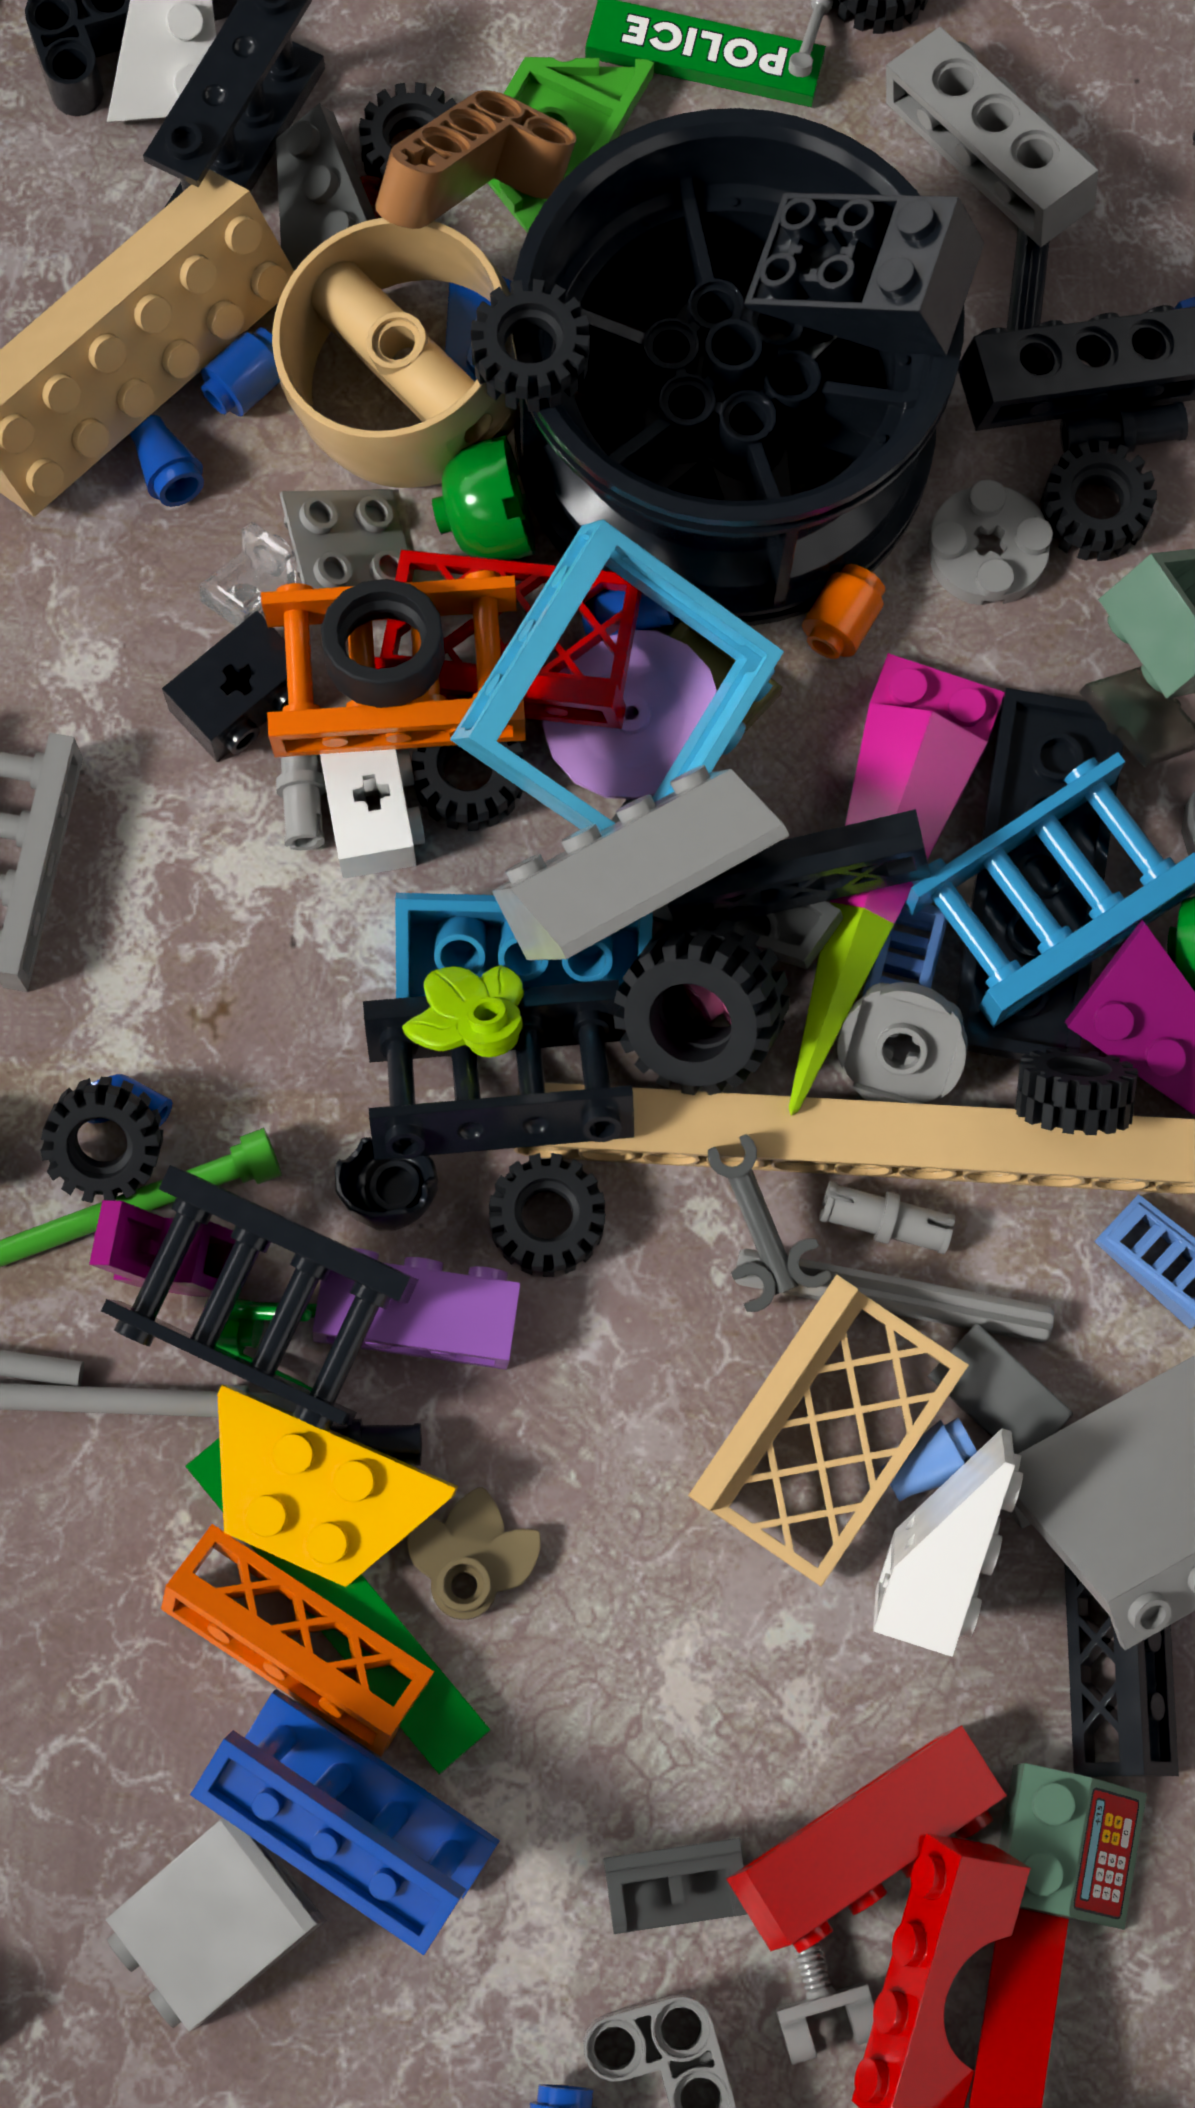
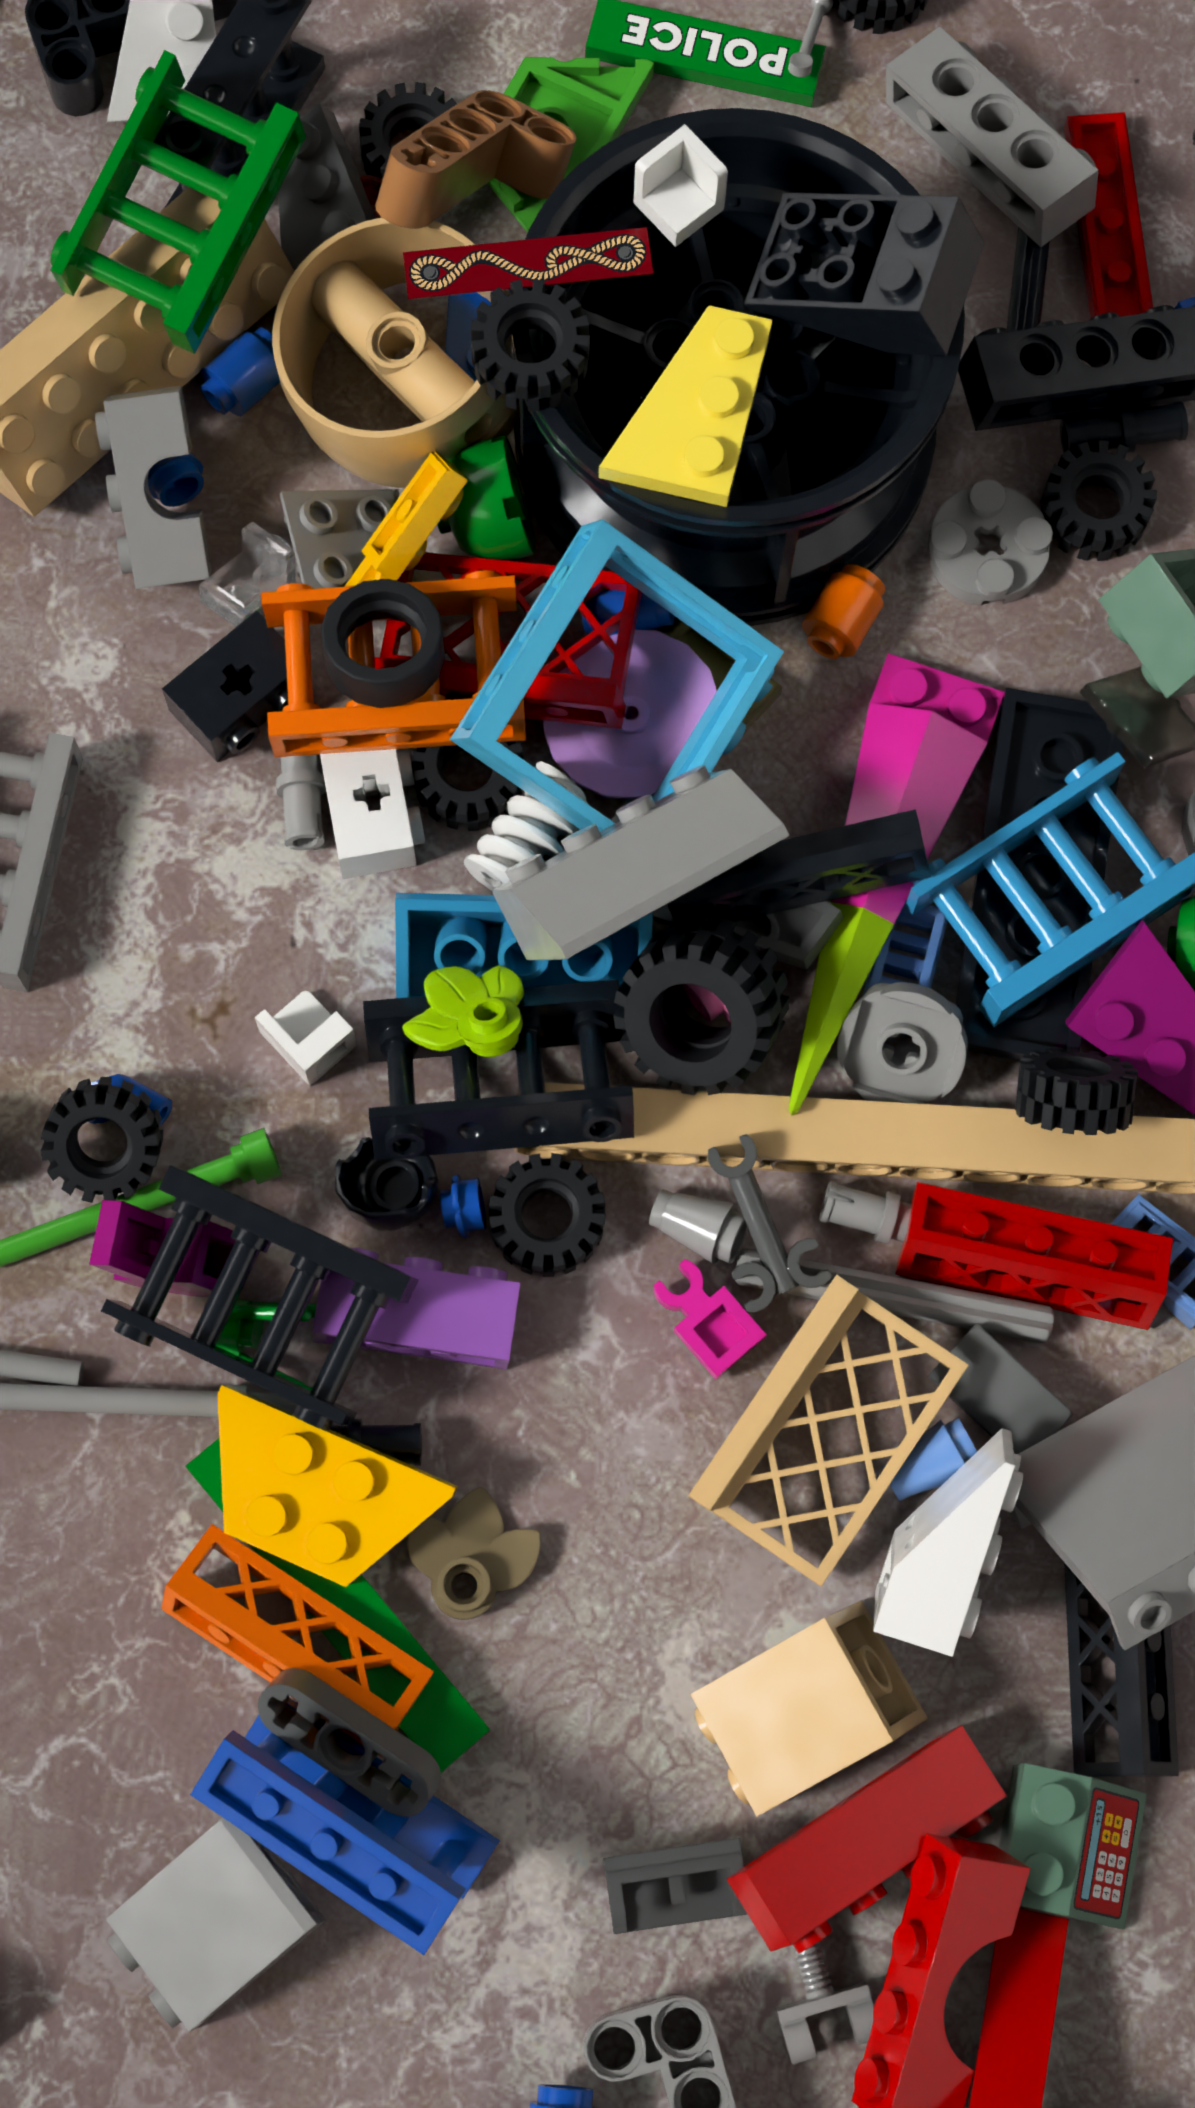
(158, 542): none -> light grey arch
(213, 252): none -> green fence
(307, 1036): none -> white panel
(378, 1738): none -> dark grey beam
(403, 533): none -> yellow hinge
(463, 1205): none -> blue plate
(523, 833): none -> white piece
(548, 259): none -> sticker
(680, 185): none -> white panel
(697, 413): none -> light yellow wing
(701, 1224): none -> light grey cone
(714, 1326): none -> dark pink plate
(807, 1708): none -> tan slope
(1035, 1251): none -> red fence
(1112, 230): none -> red tile

